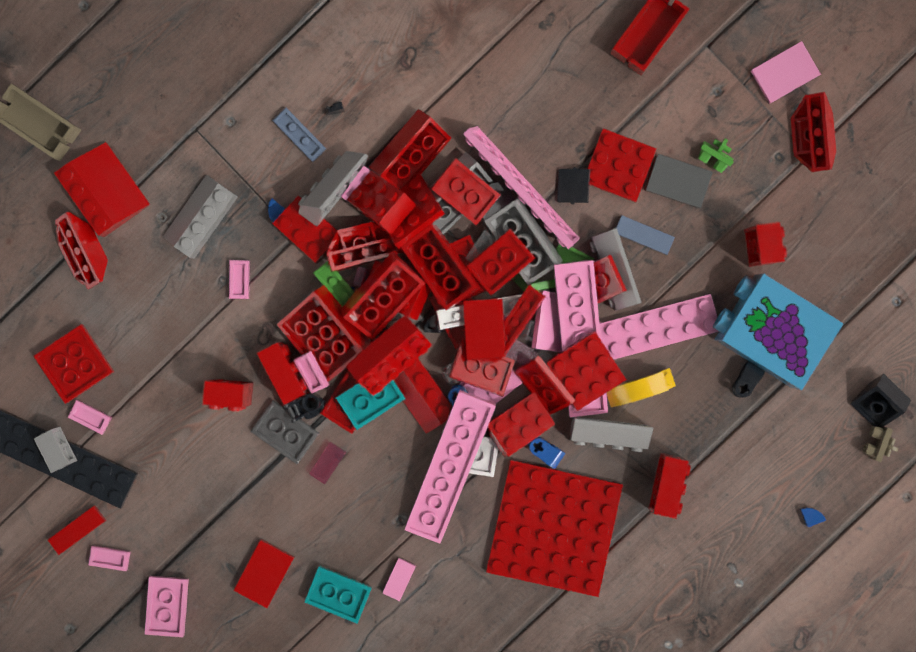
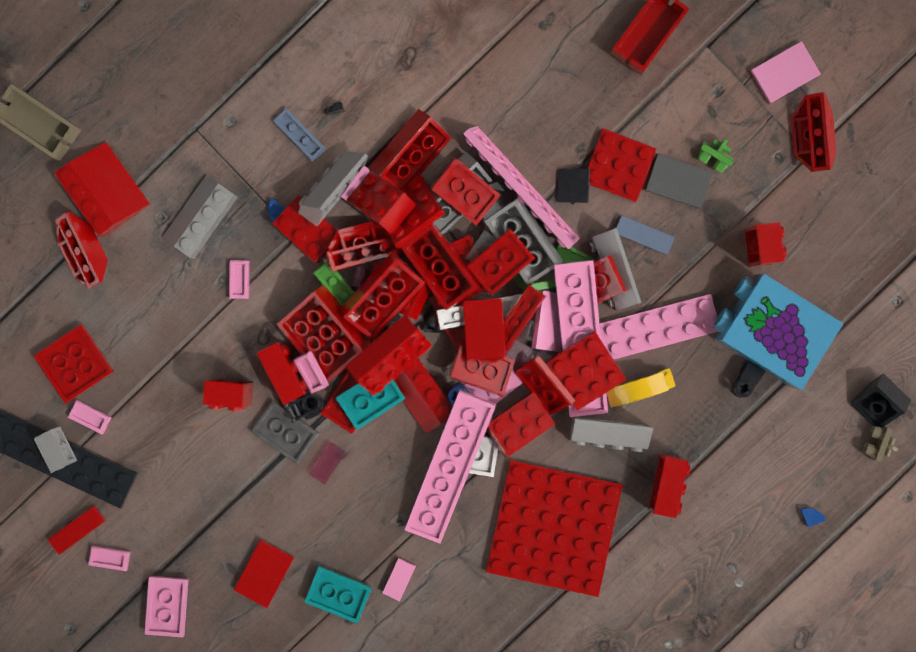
(548, 453): blue piece -> none

